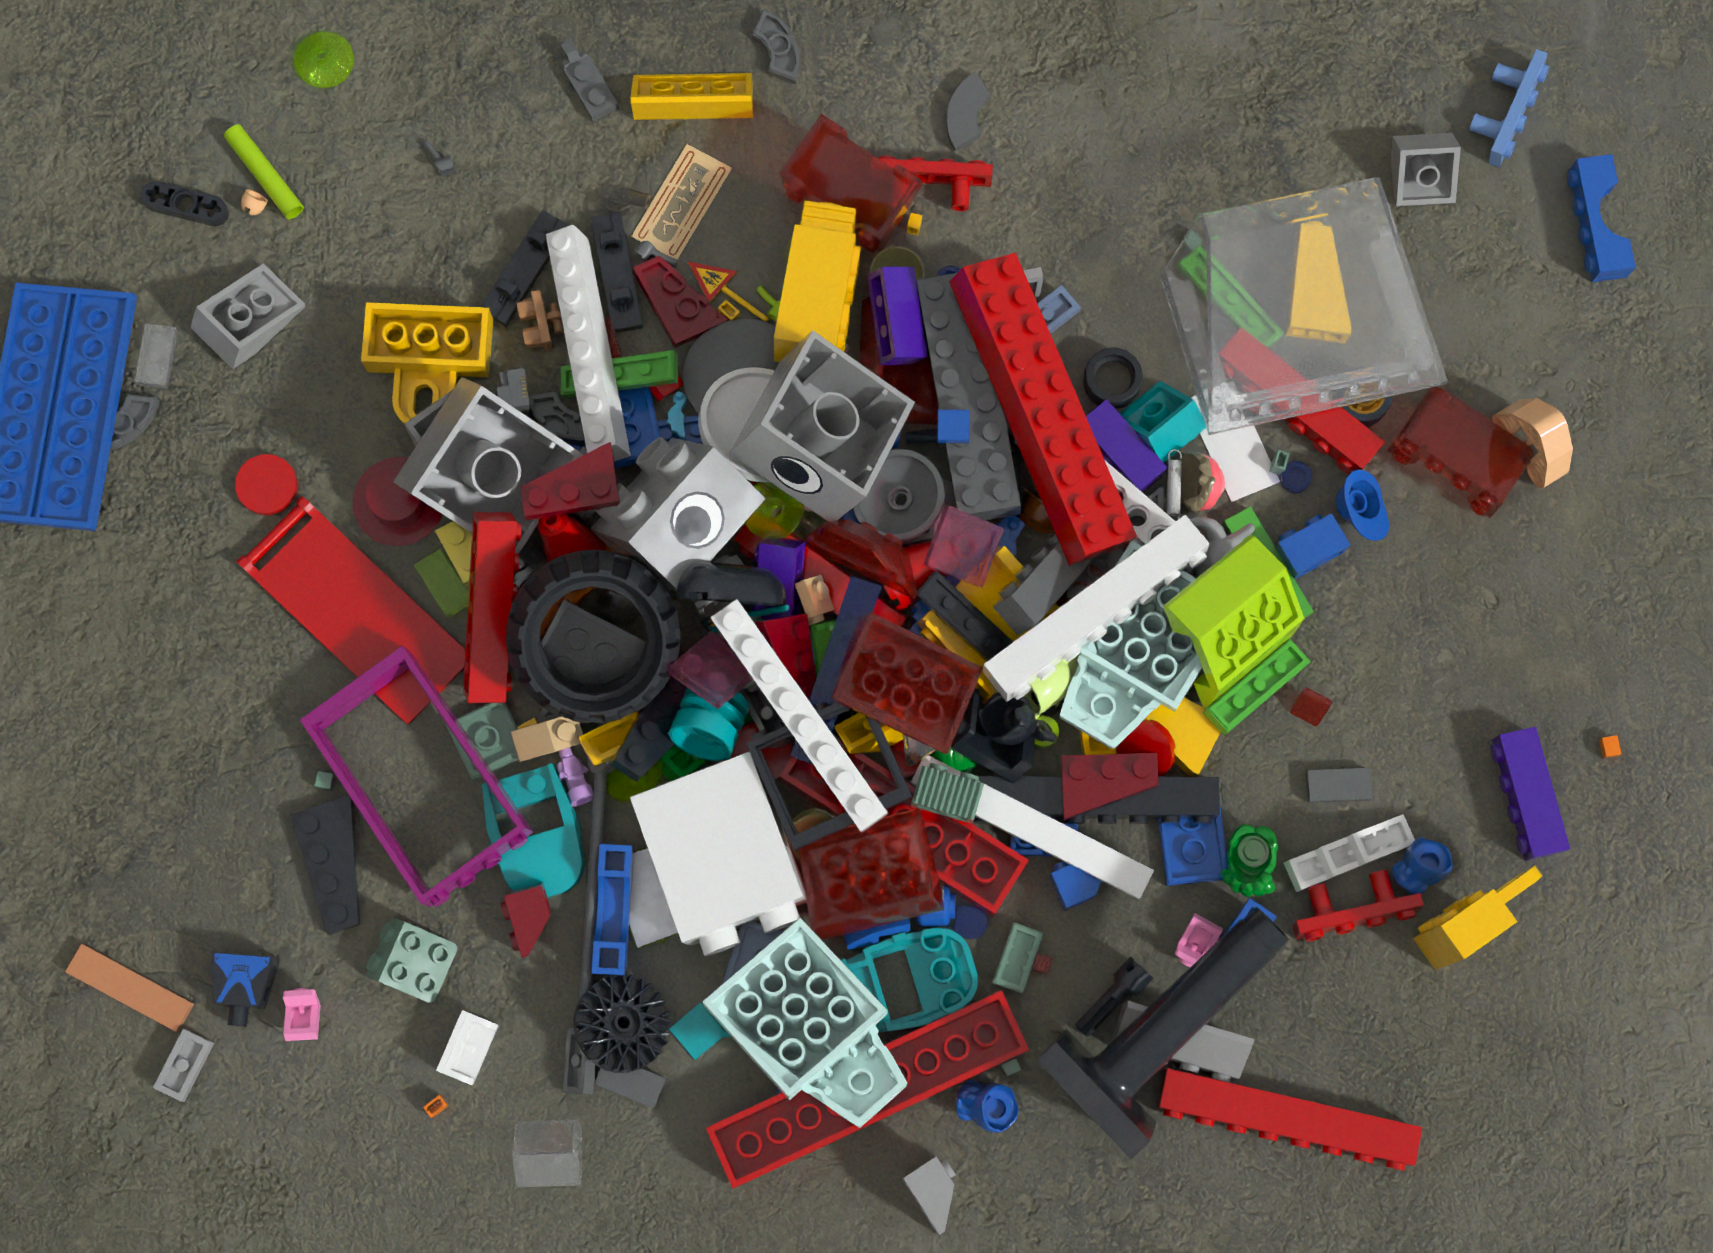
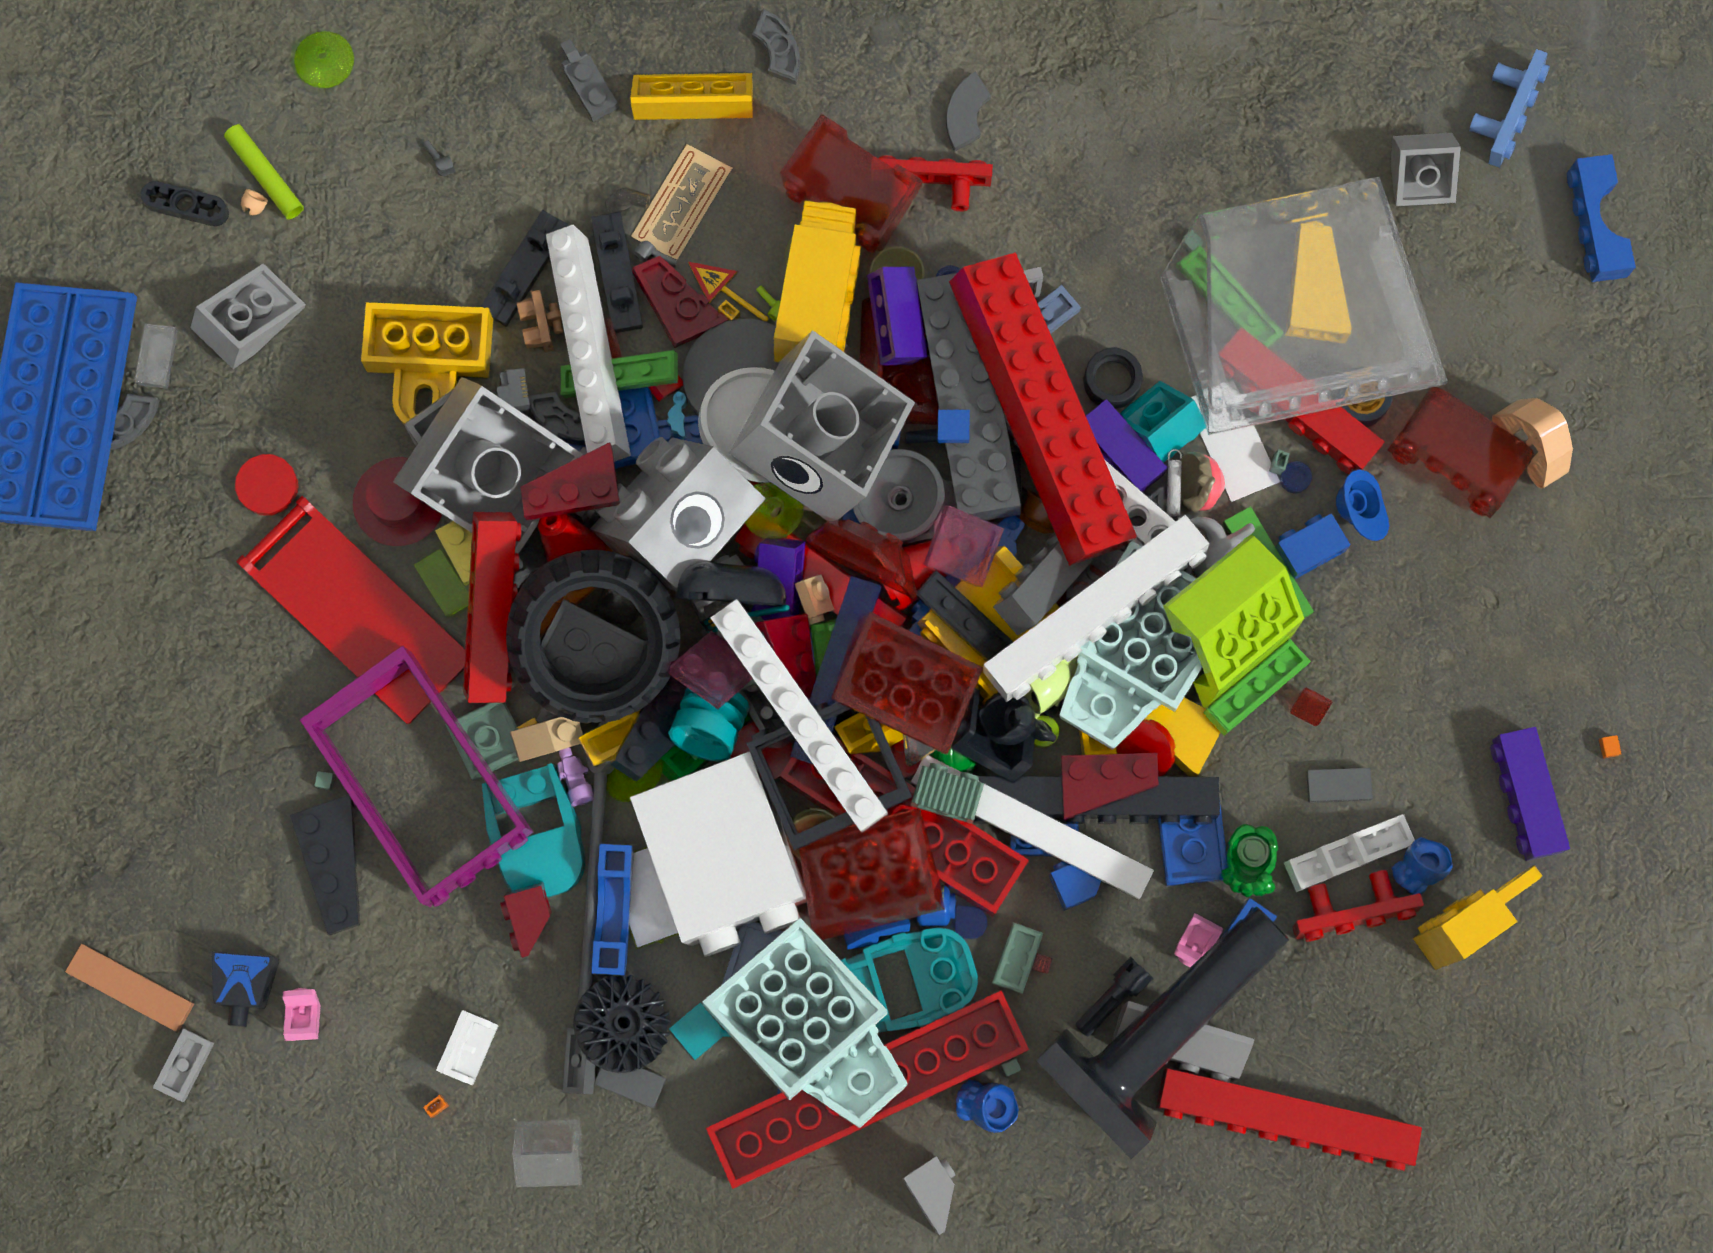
(411, 960): bracket -> none
(914, 224): yellow piece -> none

